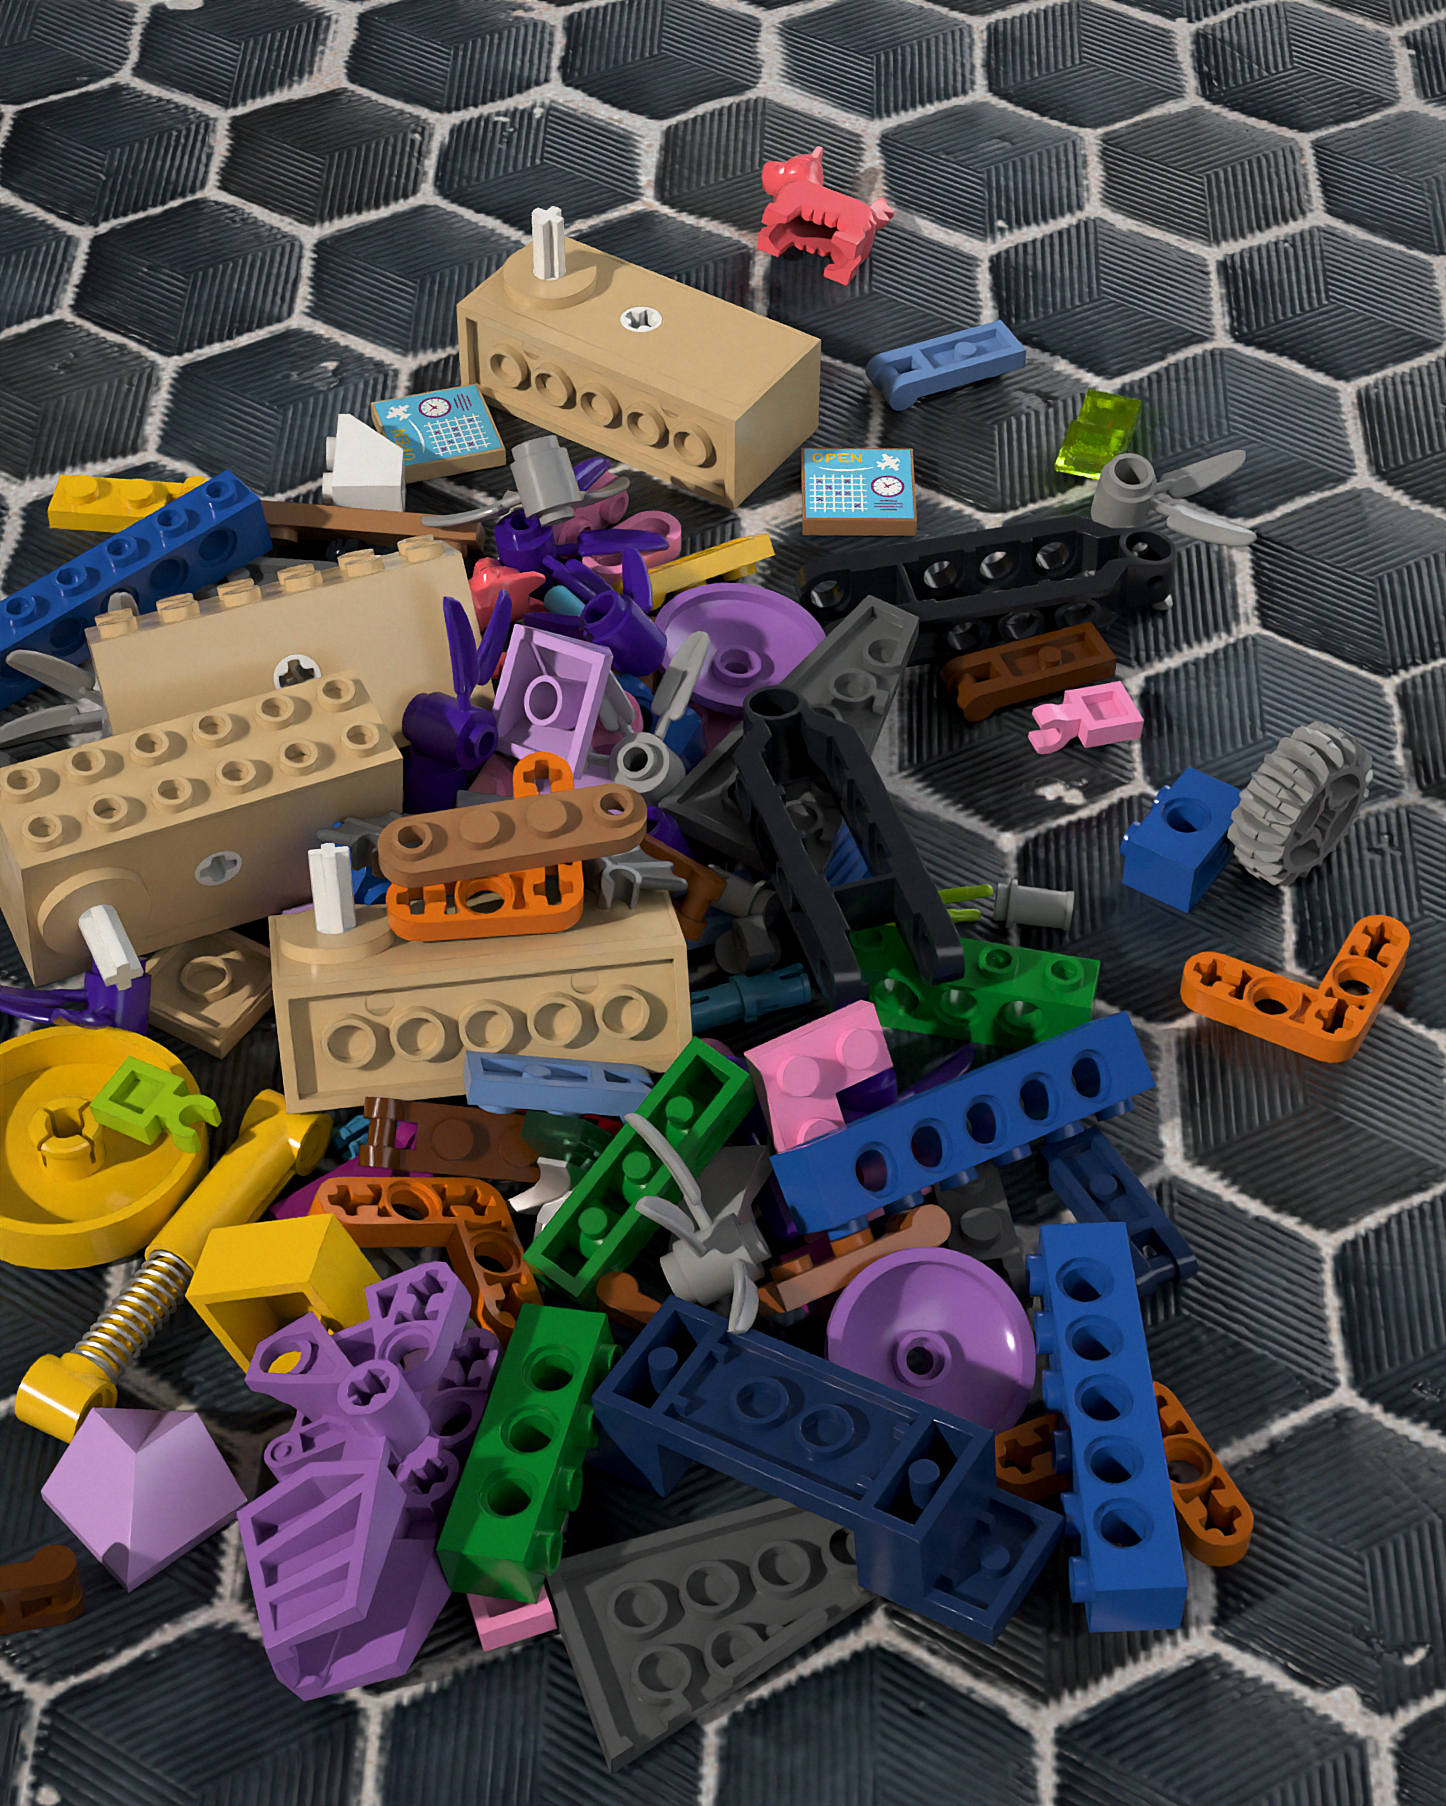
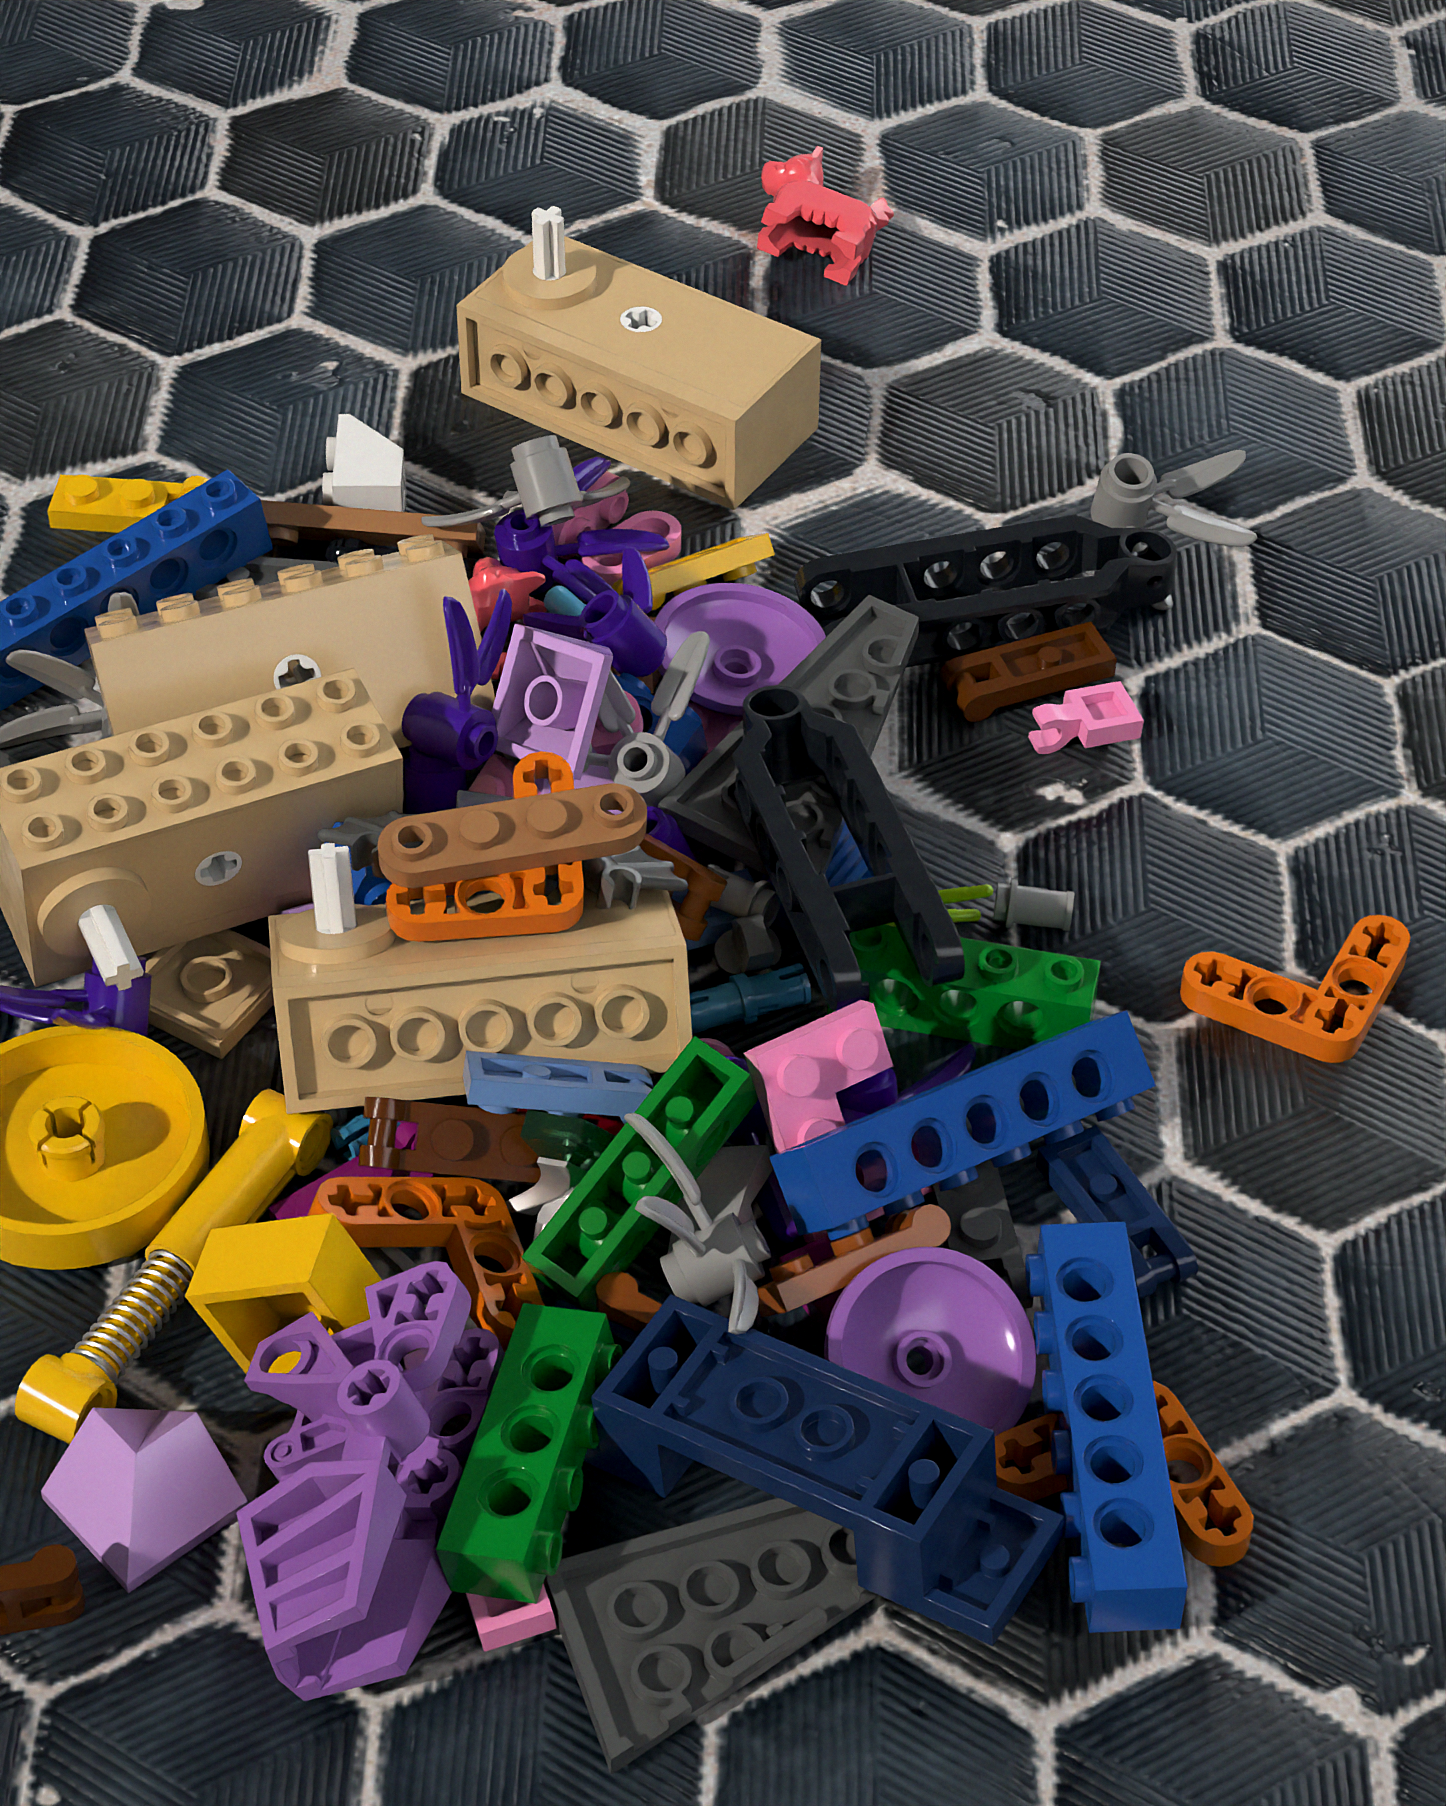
(149, 1100): lime plate -> none
(441, 432): tile -> none
(858, 492): tile -> none
(945, 363): medium blue plate -> none
(1099, 433): clear neon green slope -> none
(1181, 840): blue brick -> none
(1300, 803): light grey gear -> none

